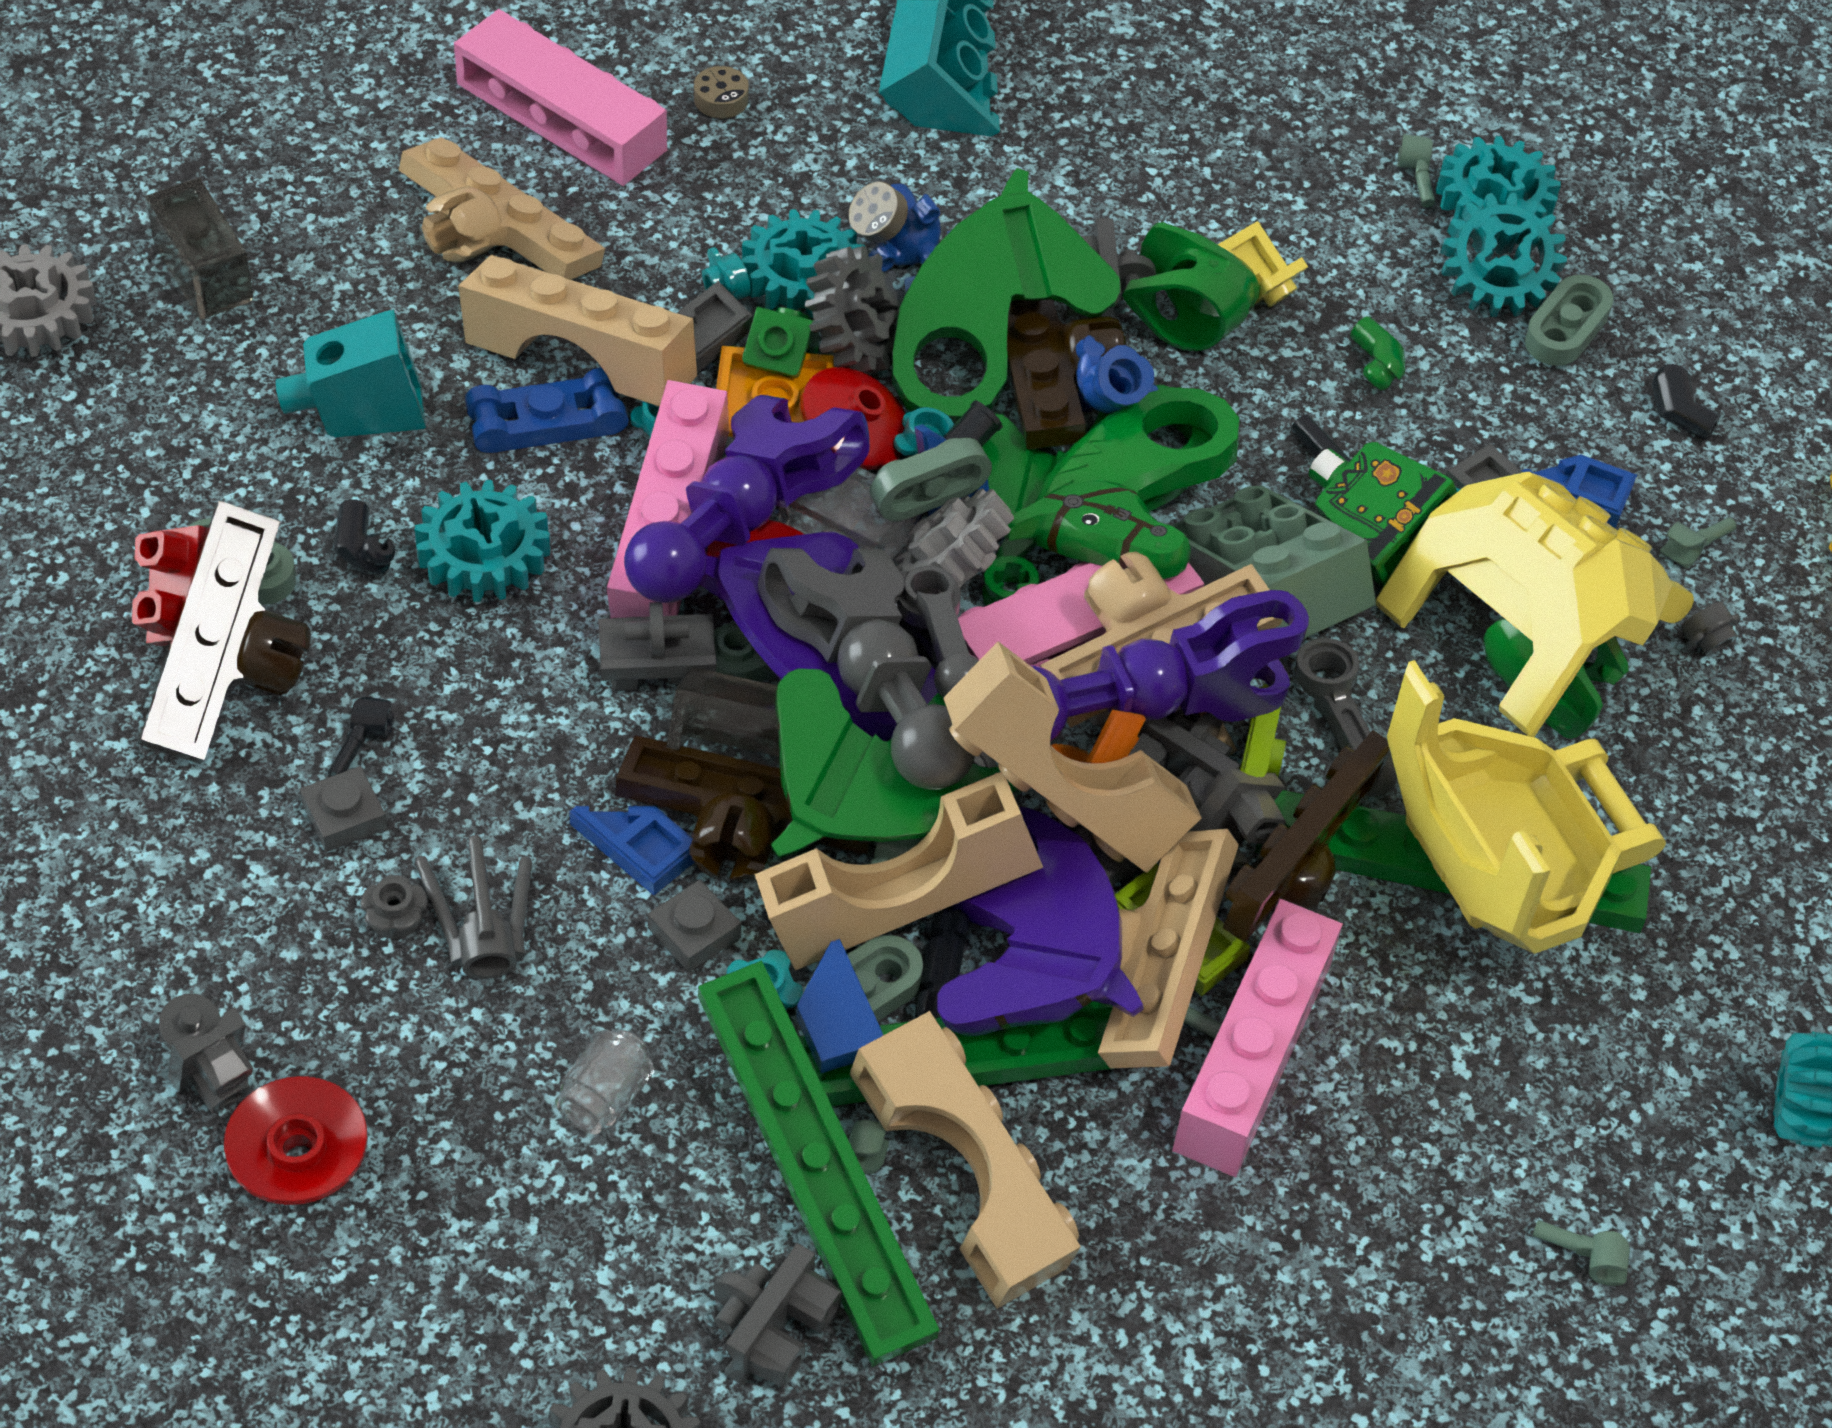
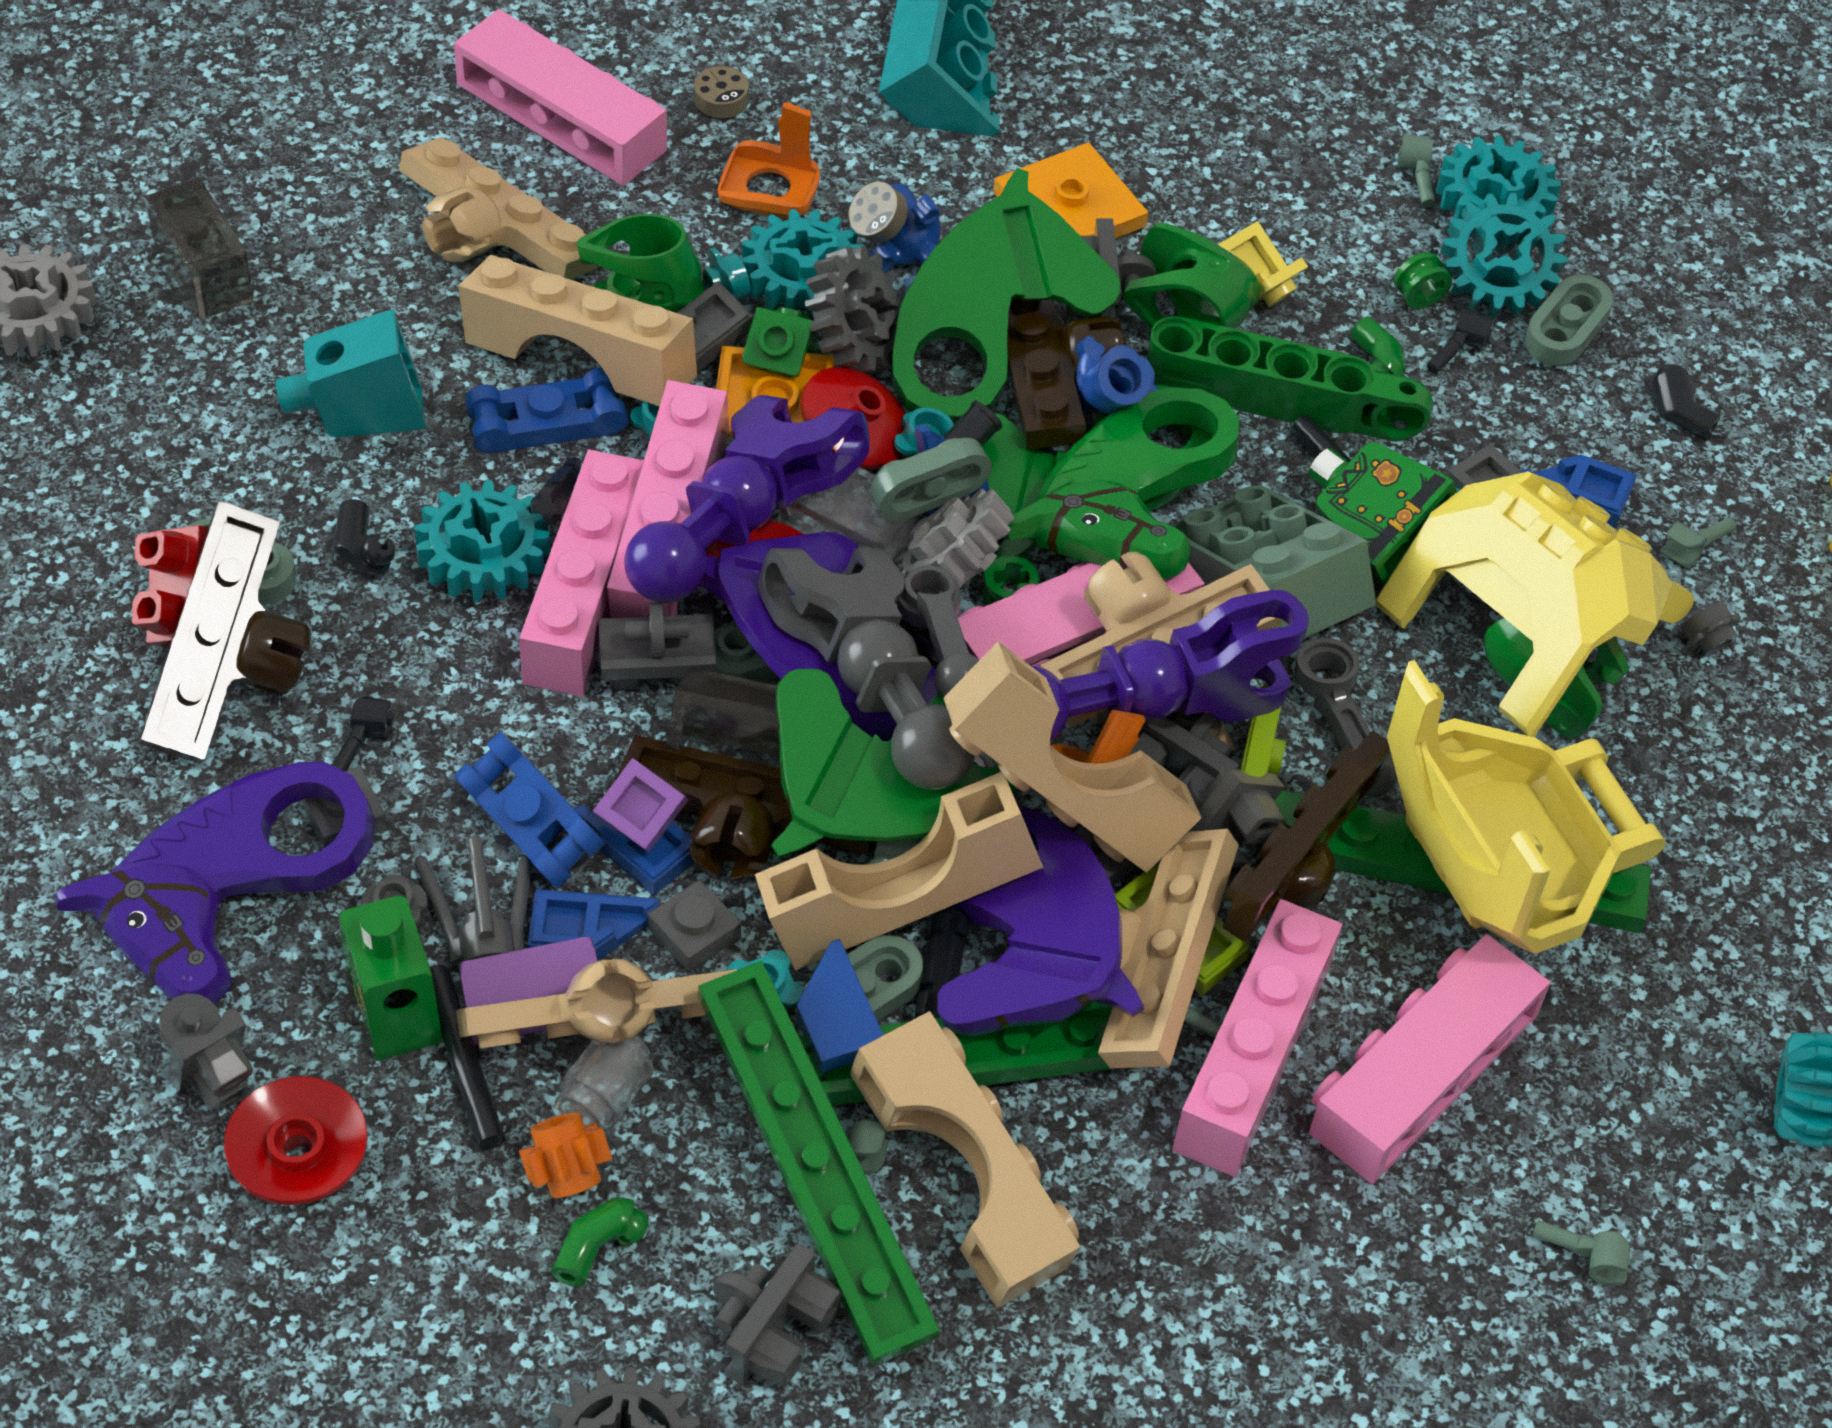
(168, 888): none -> dark purple animal
(383, 957): none -> green torso
(466, 1064): none -> black bar
(524, 974): none -> medium lavender slope
(530, 810): none -> blue plate
(556, 493): none -> black axle
(563, 623): none -> bright pink brick
(565, 1154): none -> orange gear
(573, 915): none -> blue tile
(589, 1232): none -> green arm
(603, 1003): none -> tan plate
(640, 805): none -> medium lavender plate
(659, 265): none -> green helmet
(789, 160): none -> orange piece
(1081, 189): none -> light orange plate
(1287, 379): none -> green piece
(1422, 280): none -> green bush
(1427, 1057): none -> bright pink brick
(1471, 329): none -> black hand

